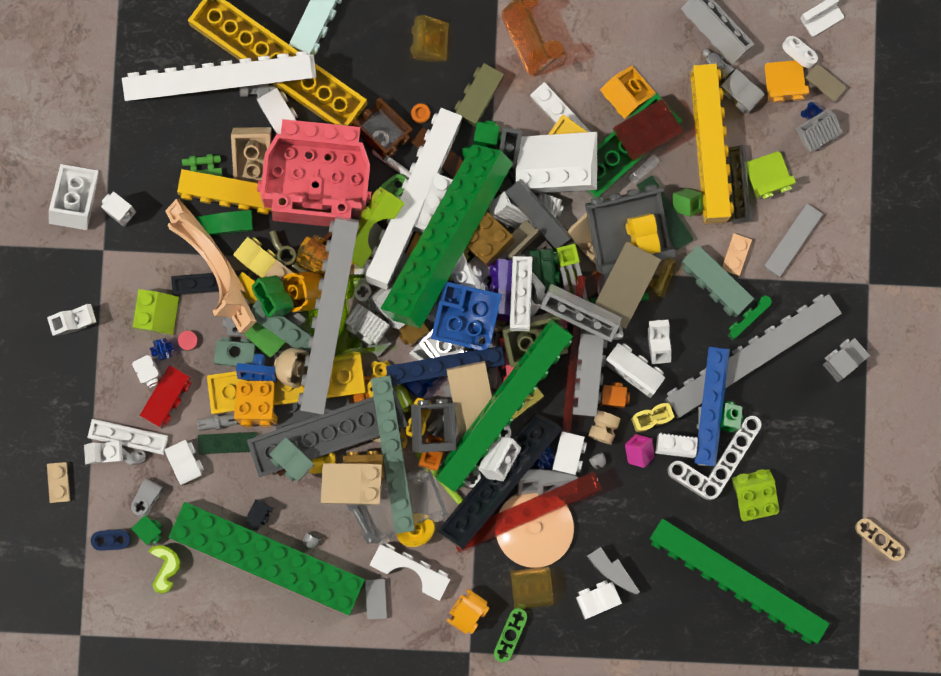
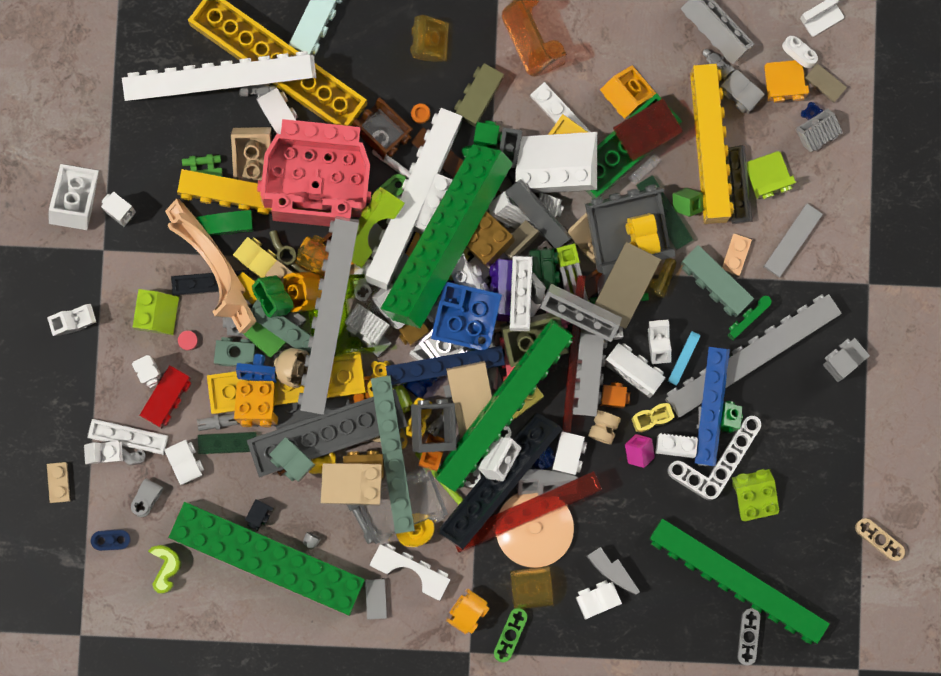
(148, 530): green brick -> none
(162, 349): clear blue gear -> none
(598, 461): light grey hinge -> none
(684, 358): none -> medium azure beam
(744, 621): none -> light grey beam

